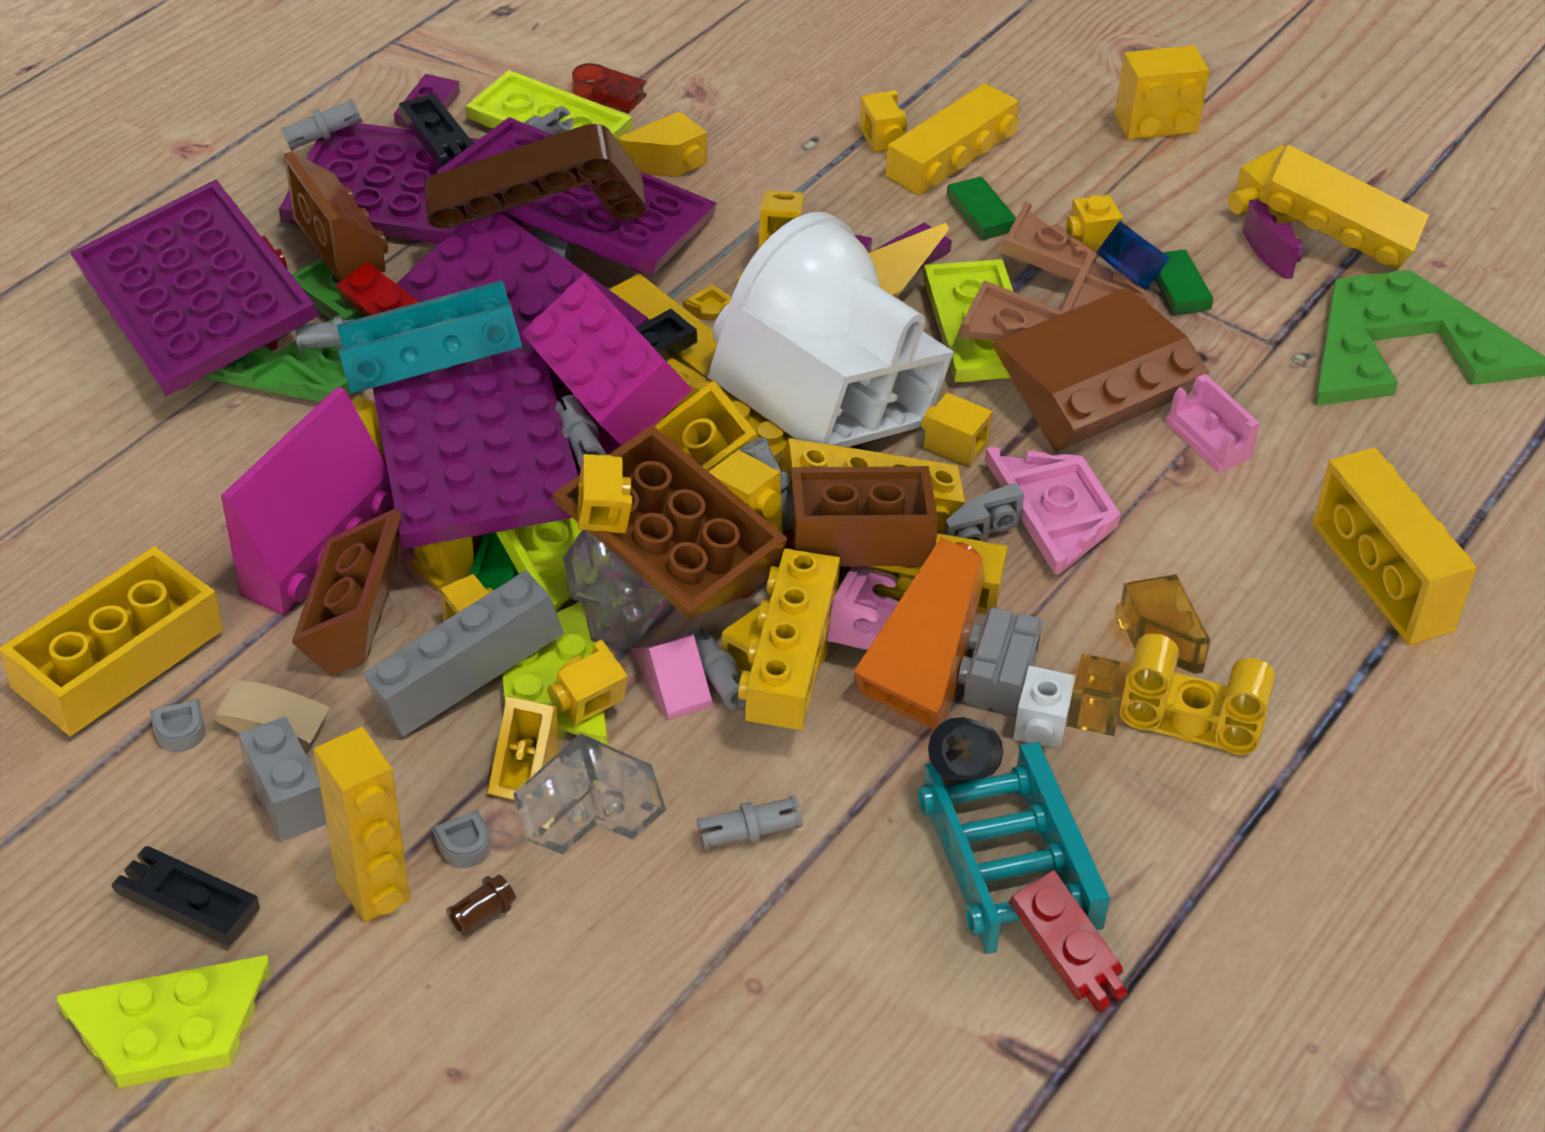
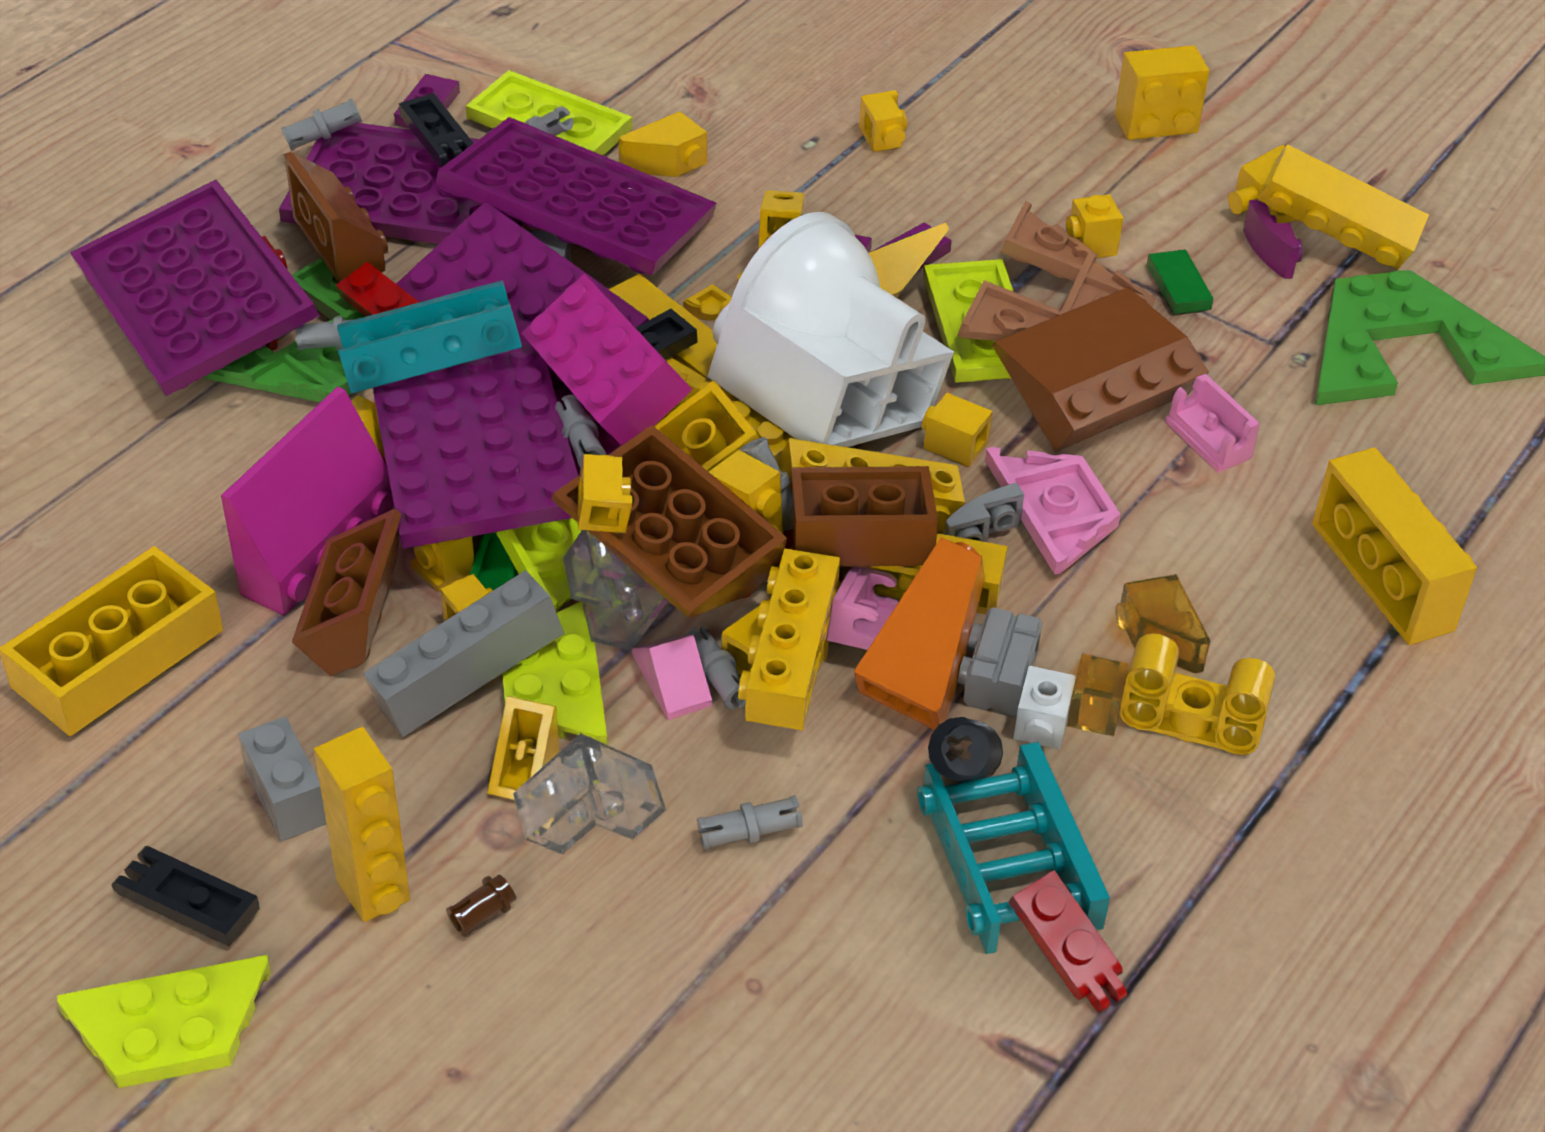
(178, 726): light grey tile -> none
(255, 704): tan slope -> none
(463, 840): light grey tile -> none
(535, 172): reddish brown beam -> none
(588, 684): yellow brick -> none
(609, 87): clear red piece -> none
(952, 138): yellow brick -> none
(981, 207): green tile -> none
(1132, 255): clear blue brick -> none

